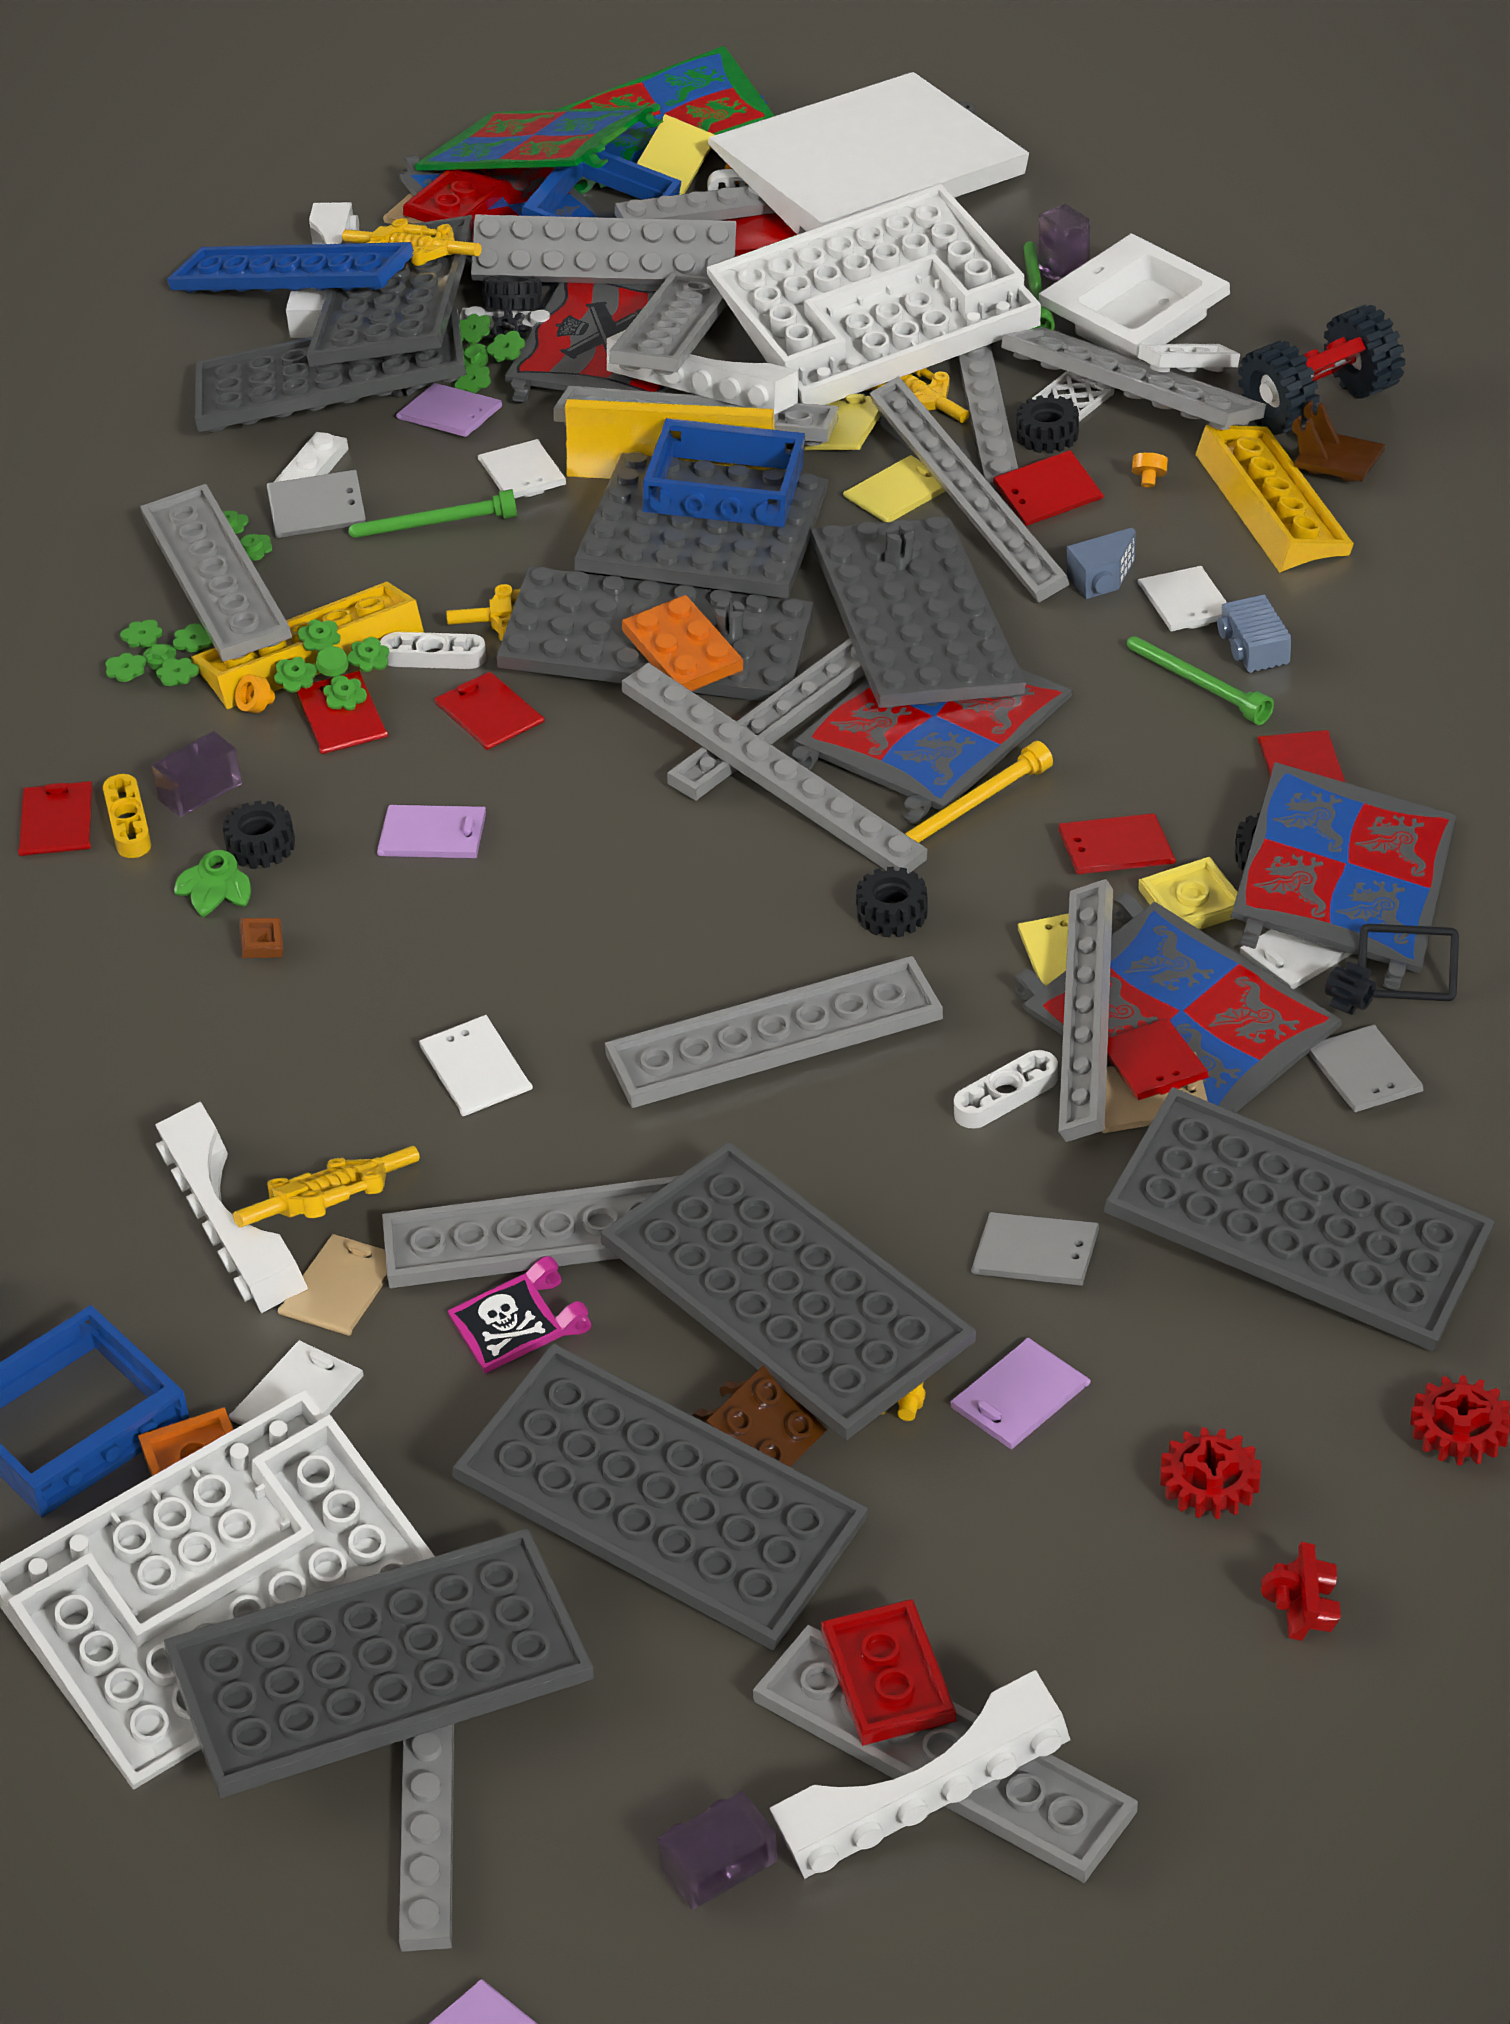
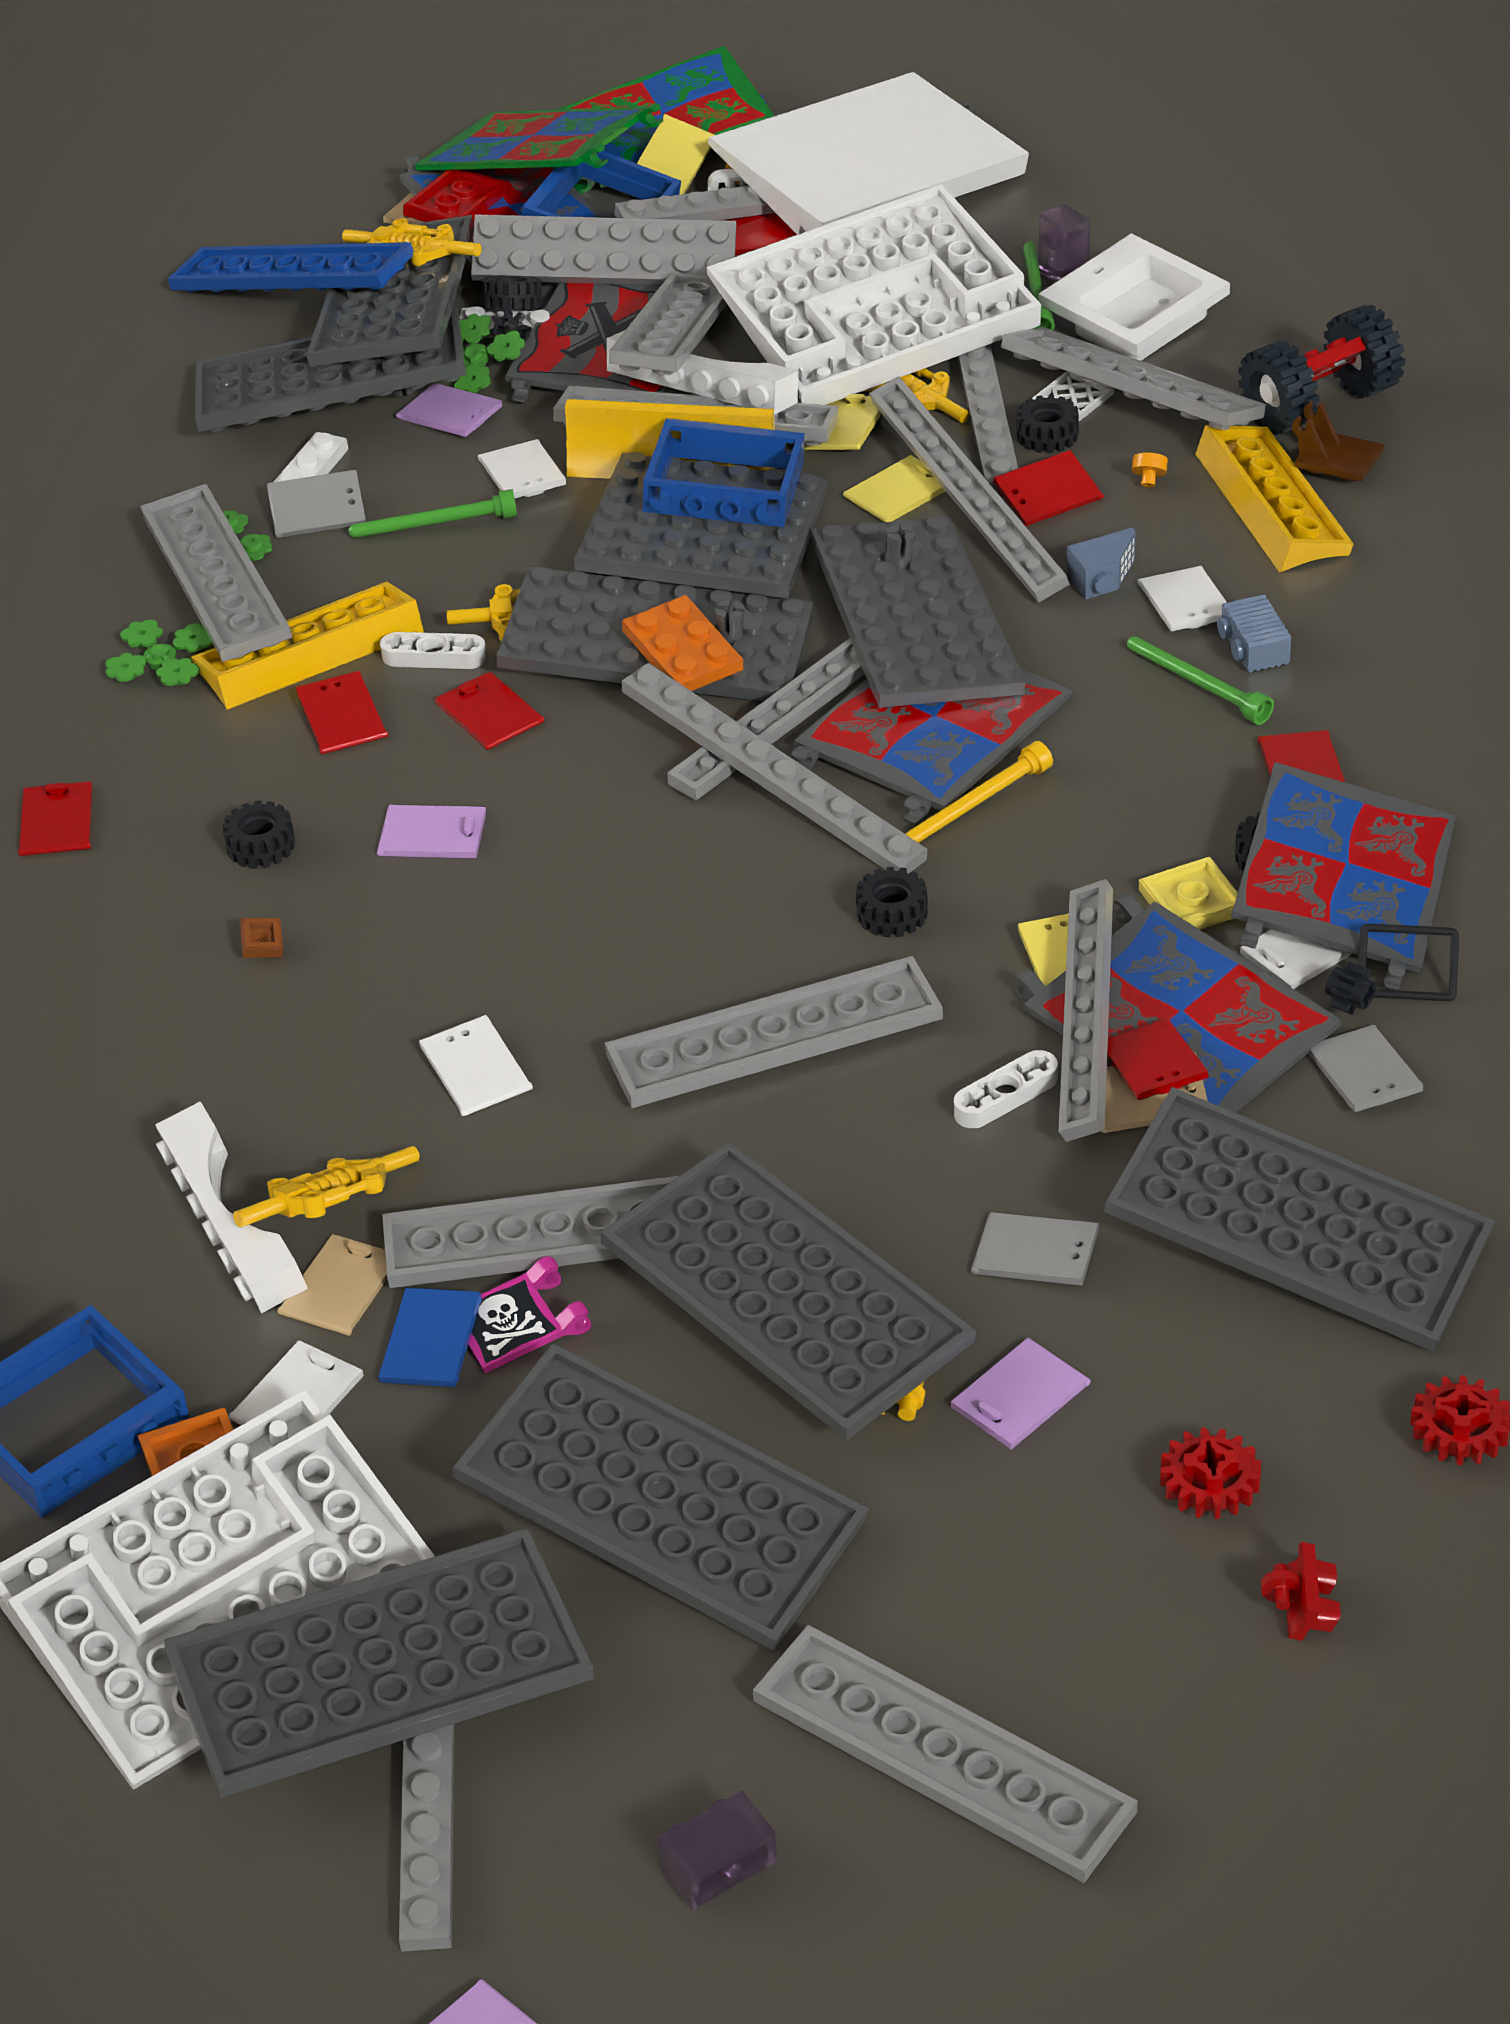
(123, 826): yellow beam -> none
(197, 774): clear purple brick -> none
(211, 886): bright green plate -> none
(253, 694): light orange tile -> none
(326, 226): white arch -> none
(332, 662): bright green plant -> none
(430, 1337): none -> blue piece
(765, 1418): reddish brown plate -> none
(834, 1822): white arch -> none
(888, 1672): red tile -> none
(1116, 843): red container -> none
(1188, 357): white plate -> none

